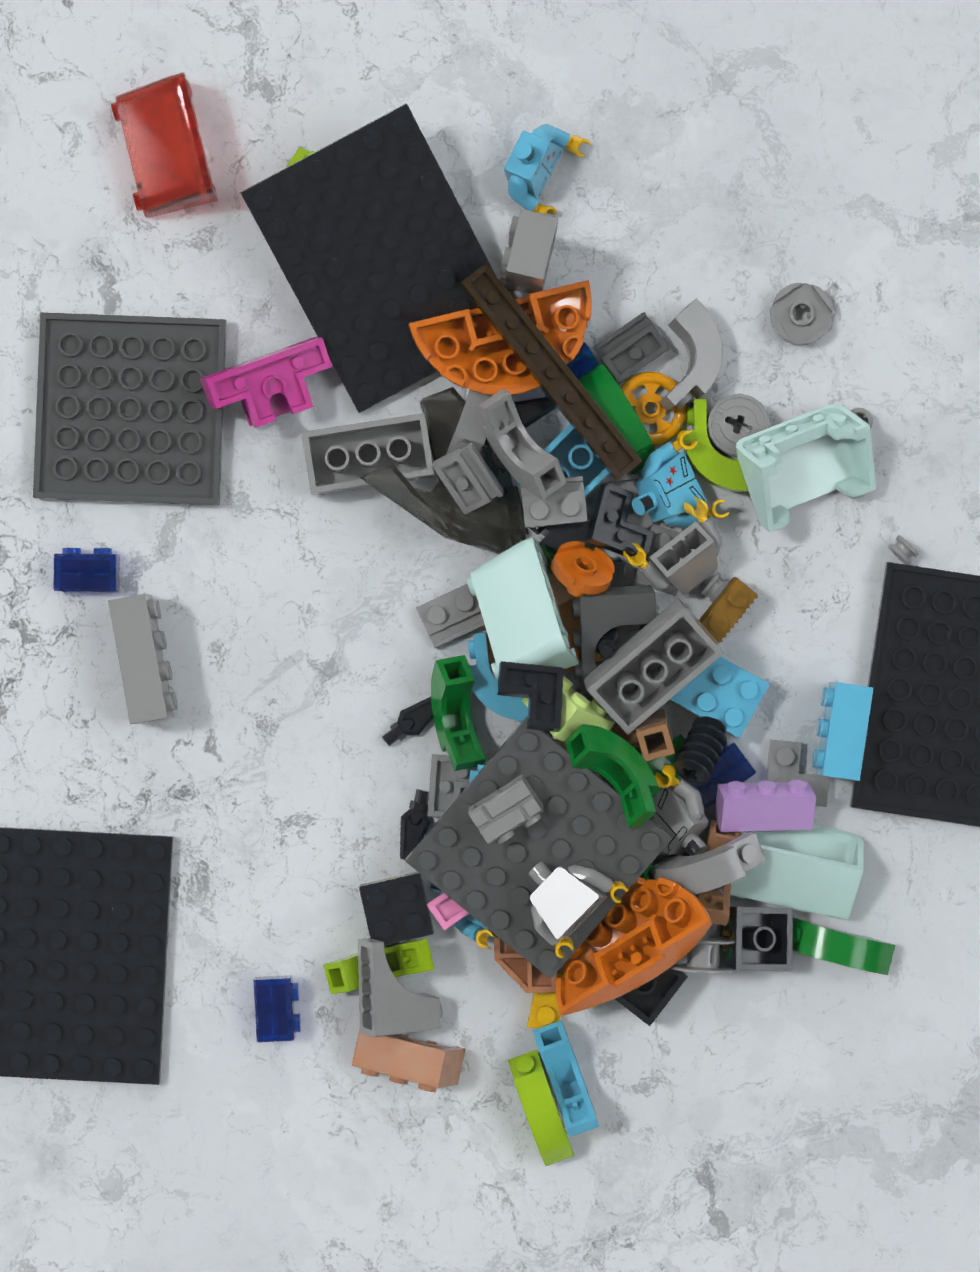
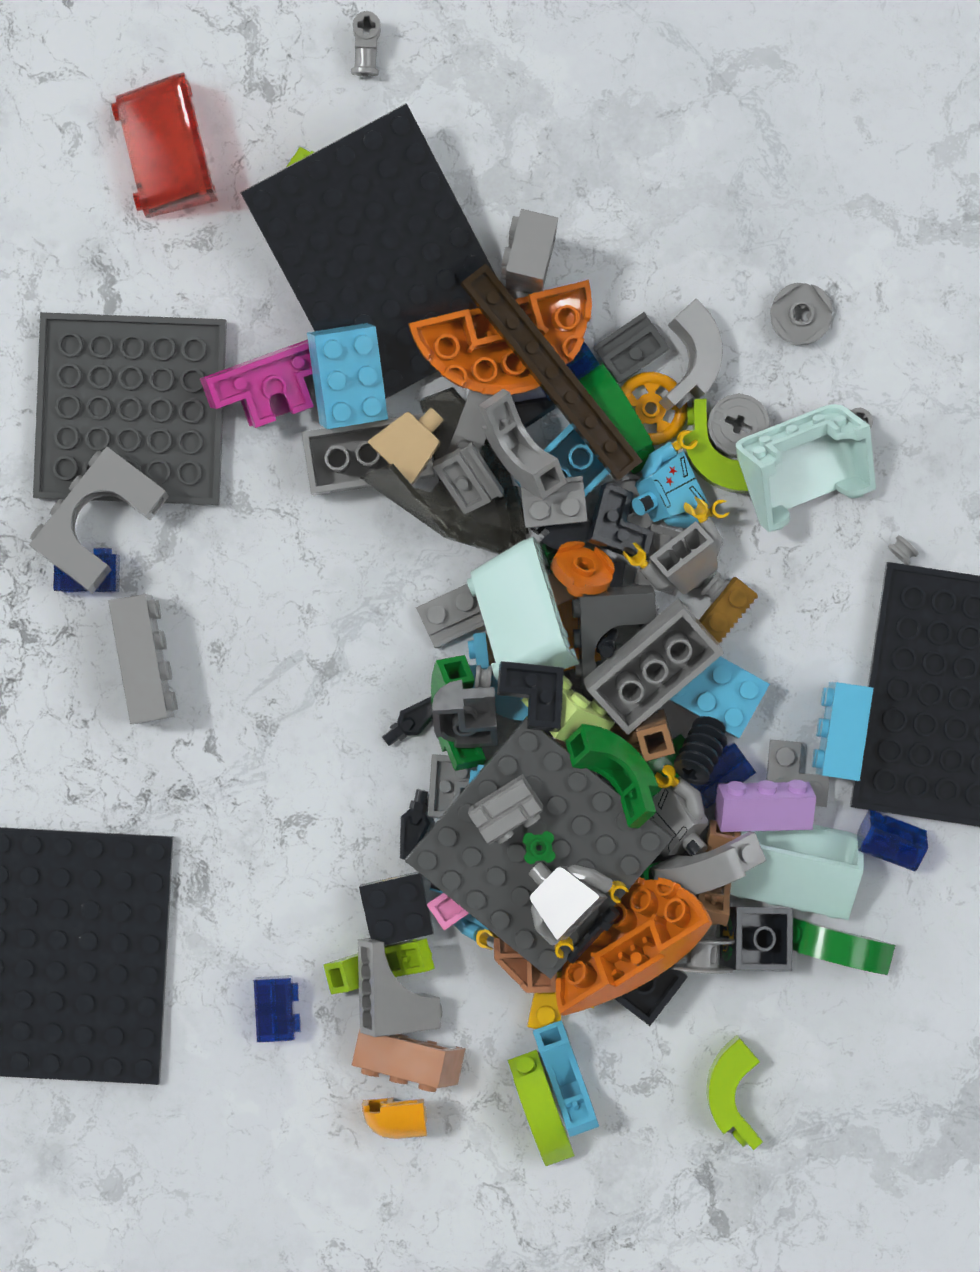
(106, 477): none -> light grey arch
(347, 376): none -> medium azure brick
(366, 45): none -> light grey connector
(396, 1118): none -> light orange brick
(409, 443): none -> tan torso
(465, 715): none -> flat silver brick
(483, 677): none -> light grey bush
(532, 854): none -> green plate
(534, 162): medium azure torso -> none
(604, 922): none -> black piece
(723, 1078): none -> lime arch
(892, 840): none -> clear blue brick

